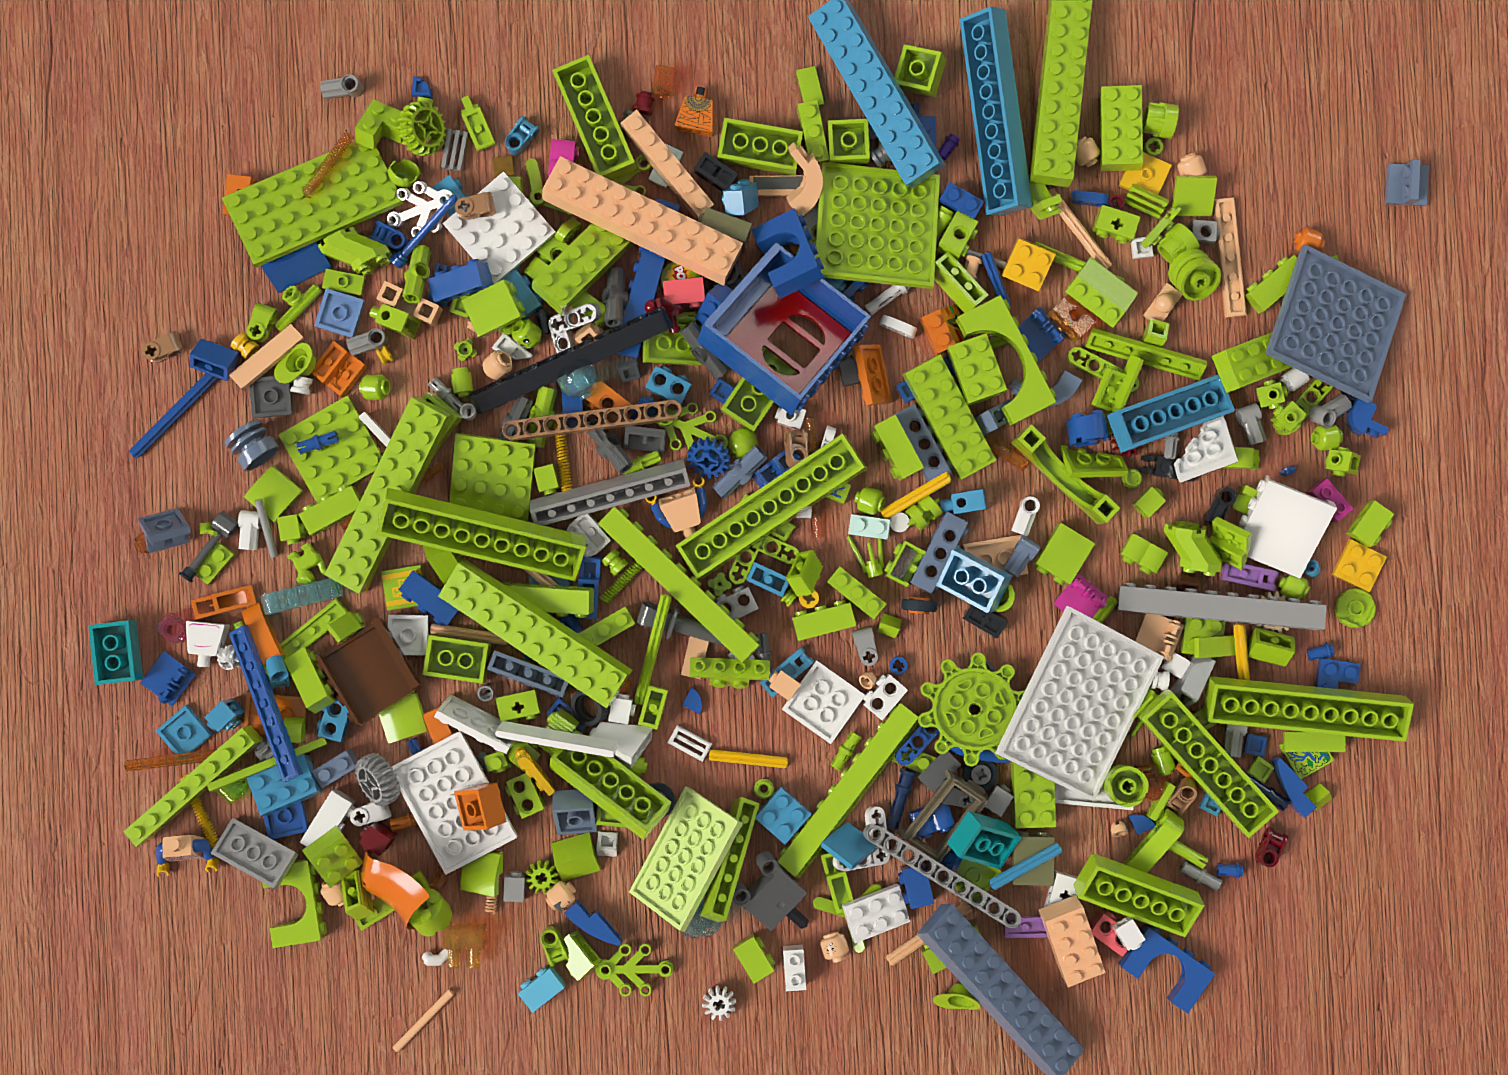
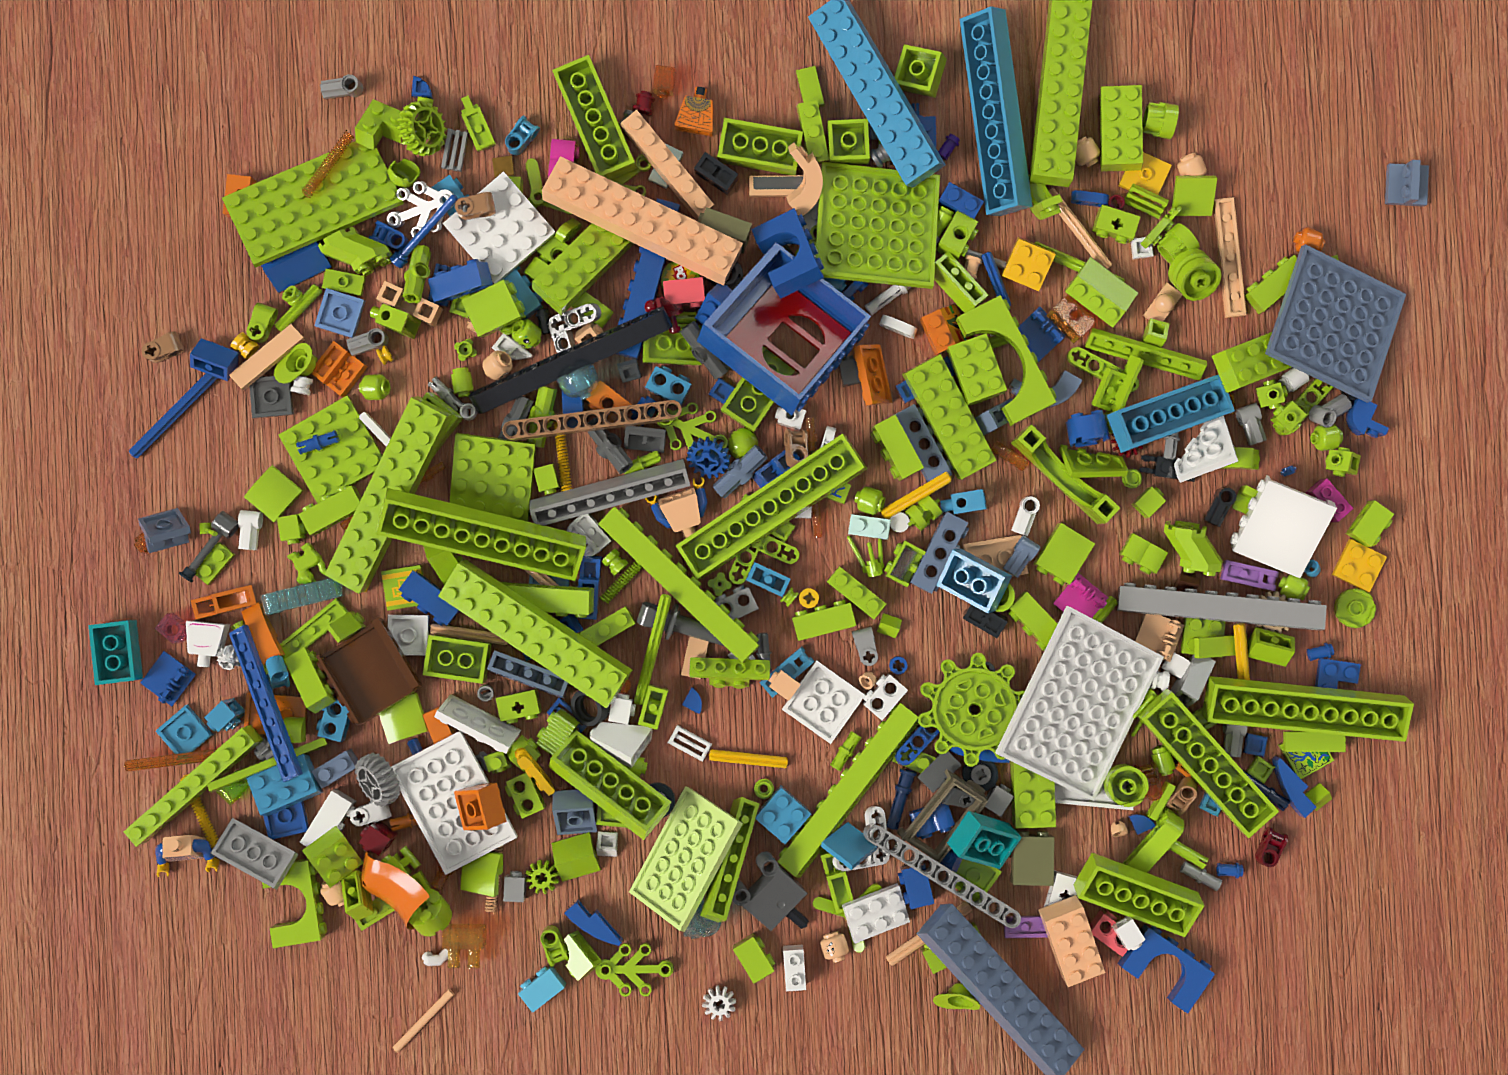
(251, 444): sand blue wheel -> none
(266, 528): light grey bar -> none
(402, 863): none -> lime brick
(557, 739): white tile -> none
(560, 896): light nougat head -> none
(614, 297): dark grey piece -> none
(740, 197): dark azure brick -> none
(804, 573): lime brick -> none
(919, 605): black wheel -> none
(1025, 866): dark azure axle -> none
(1034, 618): none -> lime brick
(1158, 142): lime bush -> none
(1211, 226): light grey brick -> none
(1230, 542): lime slope -> none

